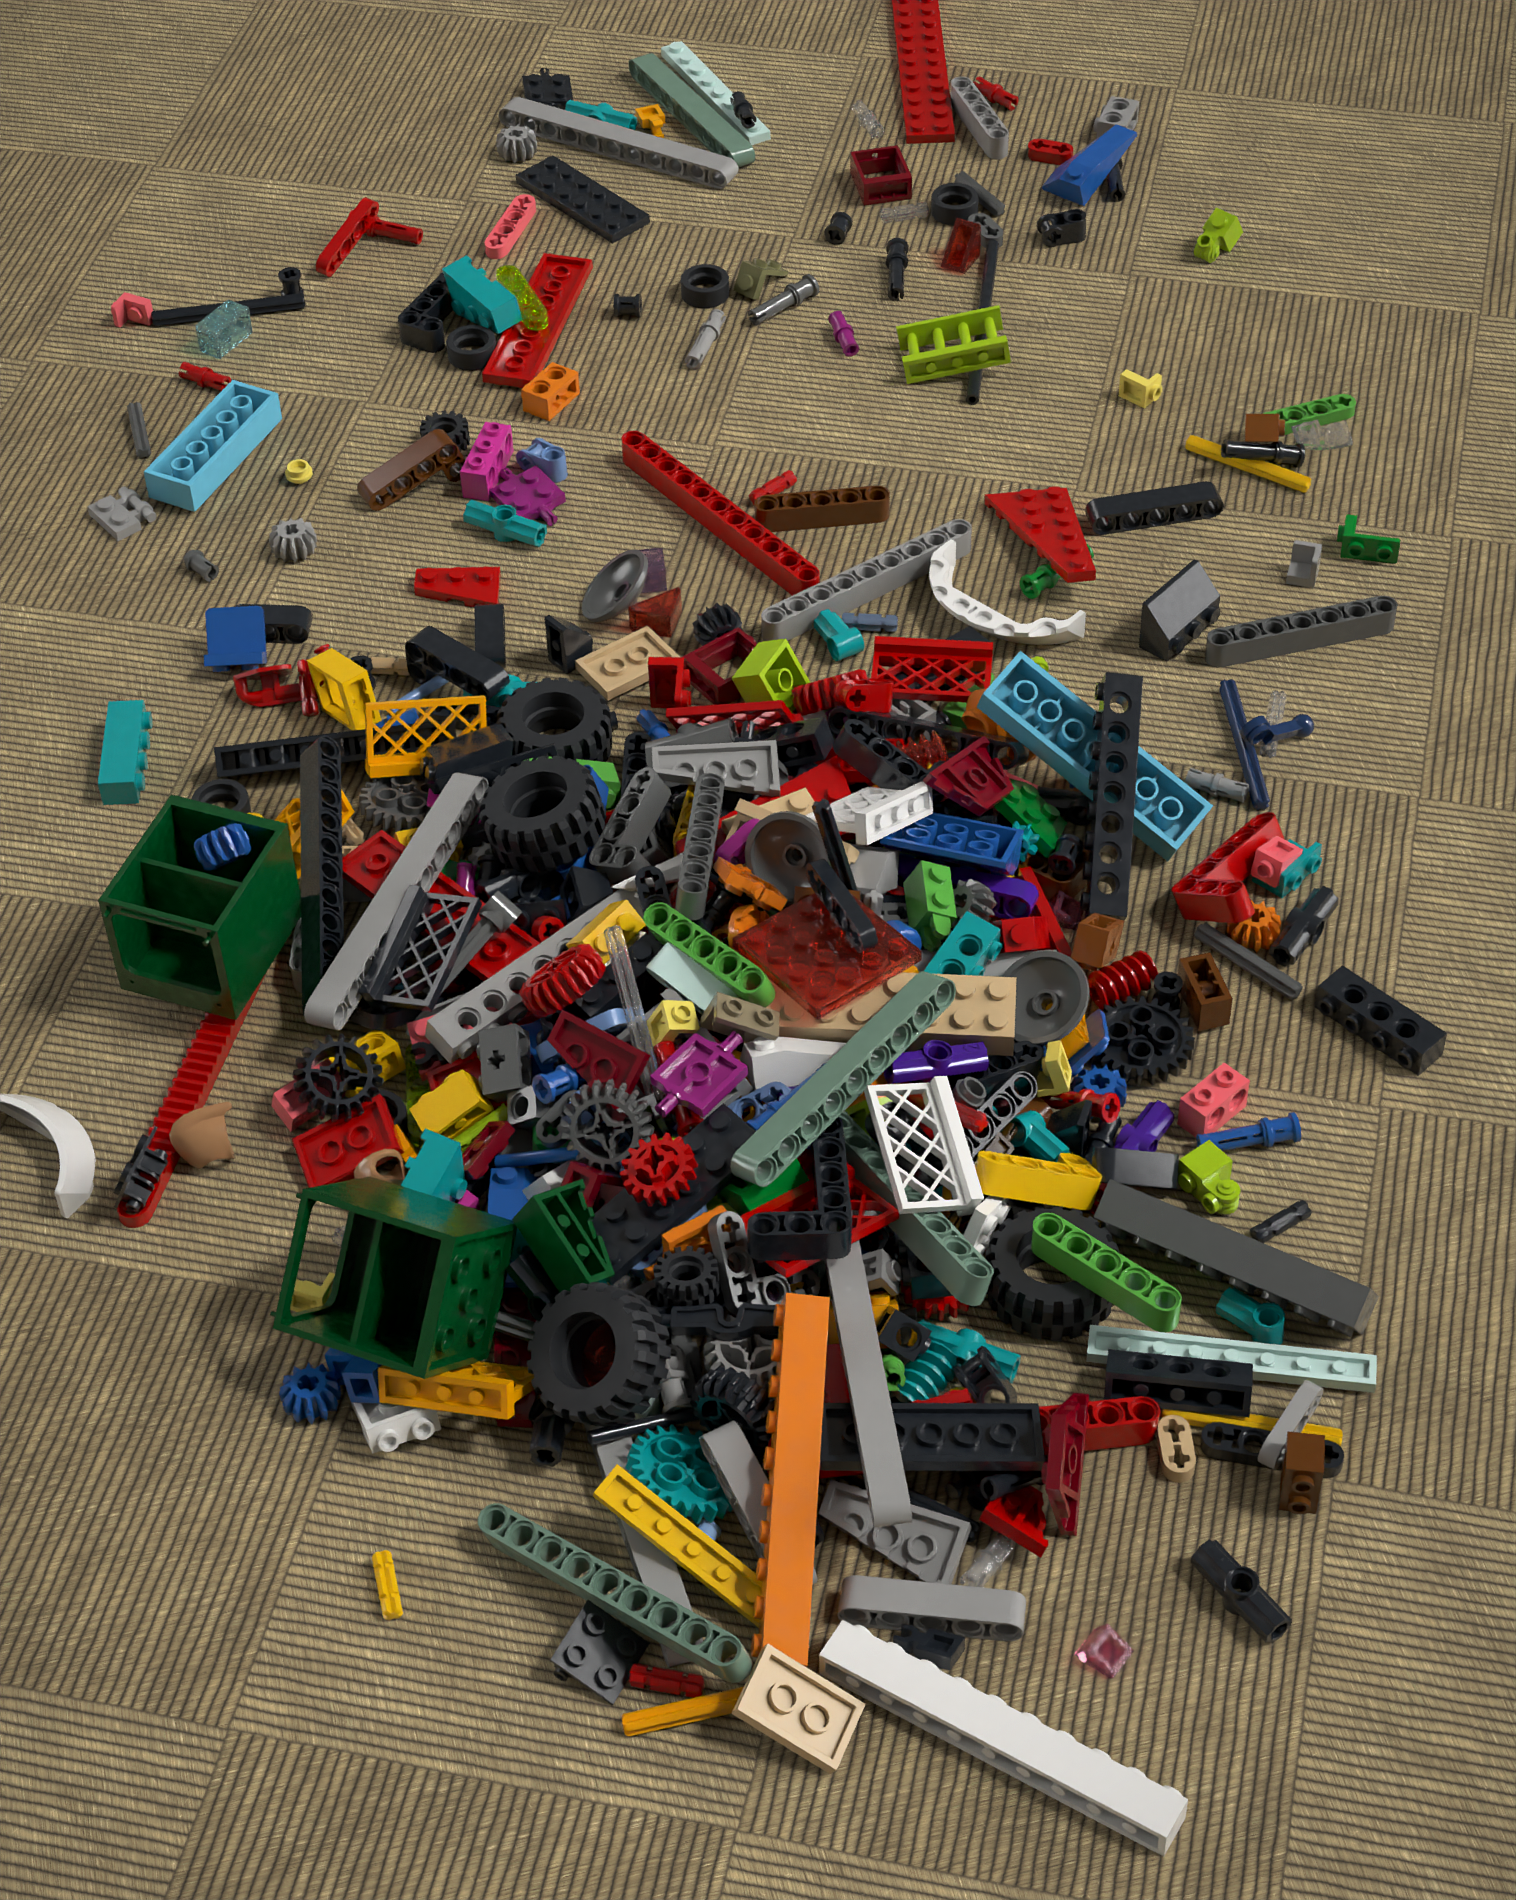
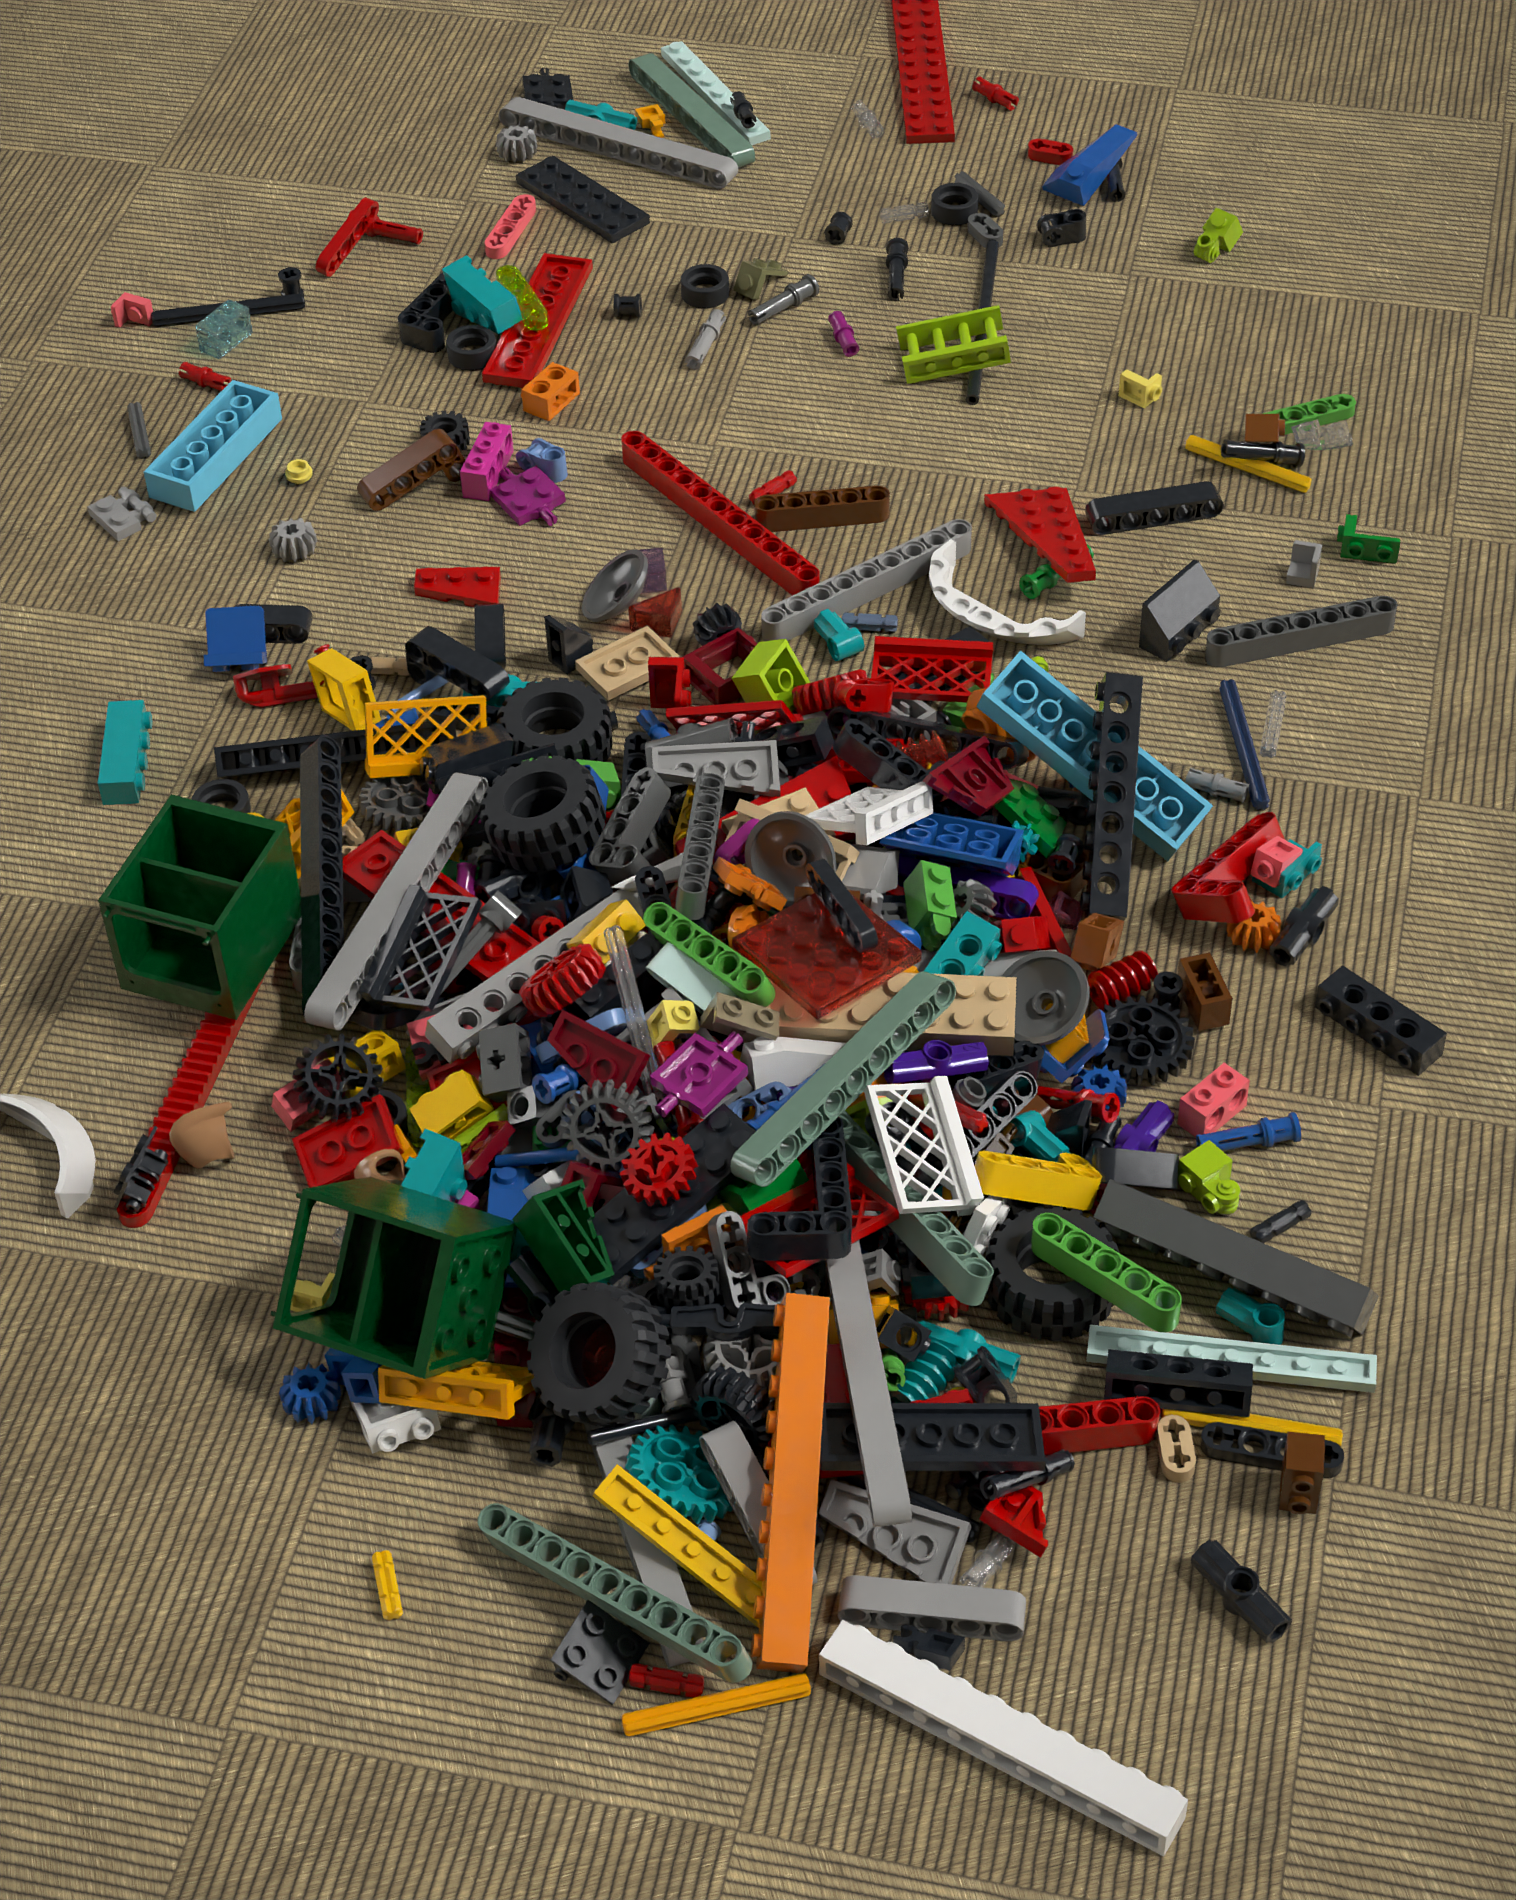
(195, 561): dark grey pin -> none
(222, 846): blue gear -> none
(307, 690): red axle -> none
(505, 523): teal piece -> none
(798, 1709): tan plate -> none
(833, 843): black axle -> none
(881, 188): dark red window -> none
(963, 246): clear red slope -> none
(979, 118): light grey beam -> none
(1056, 1071): light yellow bracket -> none
(1065, 1461): dark red wing -> none
(1104, 1651): clear pink slope -> none
(1119, 112): light grey brick -> none
(1248, 961): dark grey axle -> none
(1260, 729): dark blue piece -> none
(1292, 1420): light grey beam -> none

